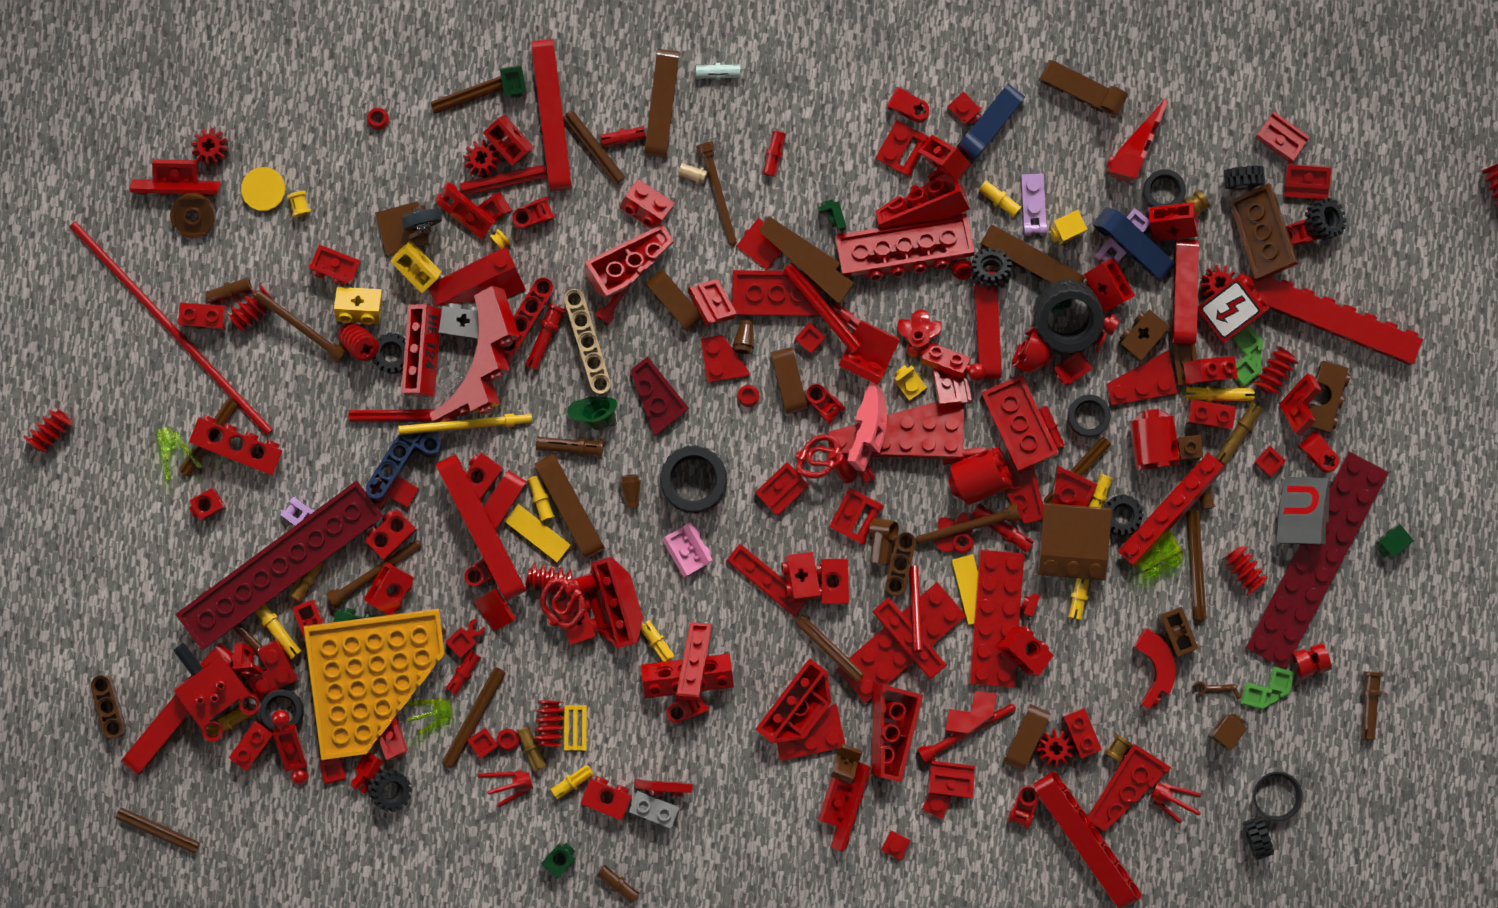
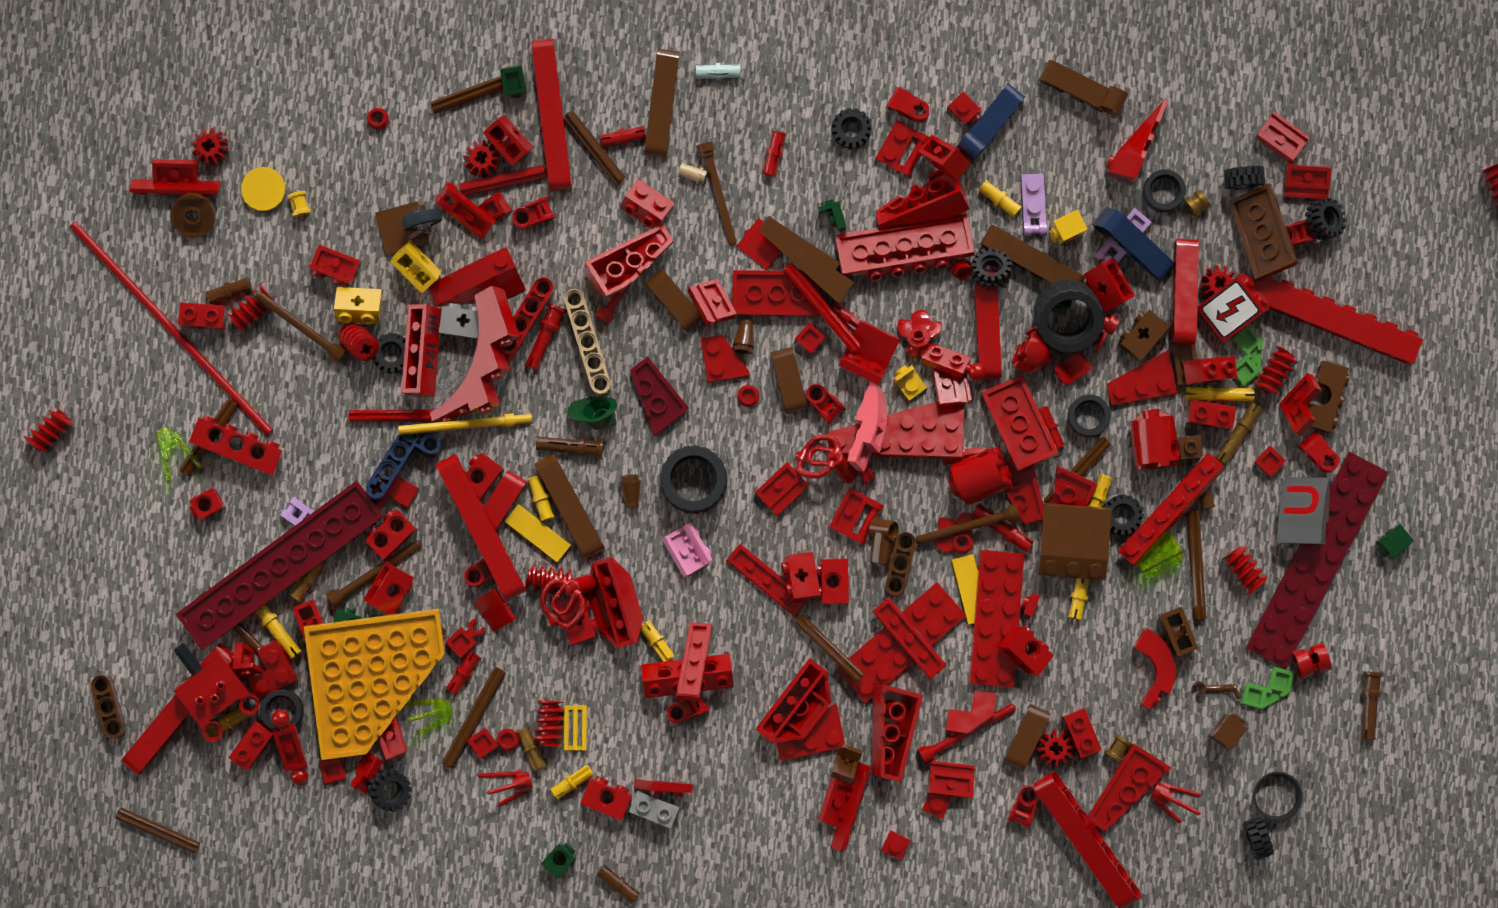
(500, 239): yellow bush -> none
(851, 115): none -> black tyre
(916, 609): red bar -> none
(1173, 221): red brick -> none

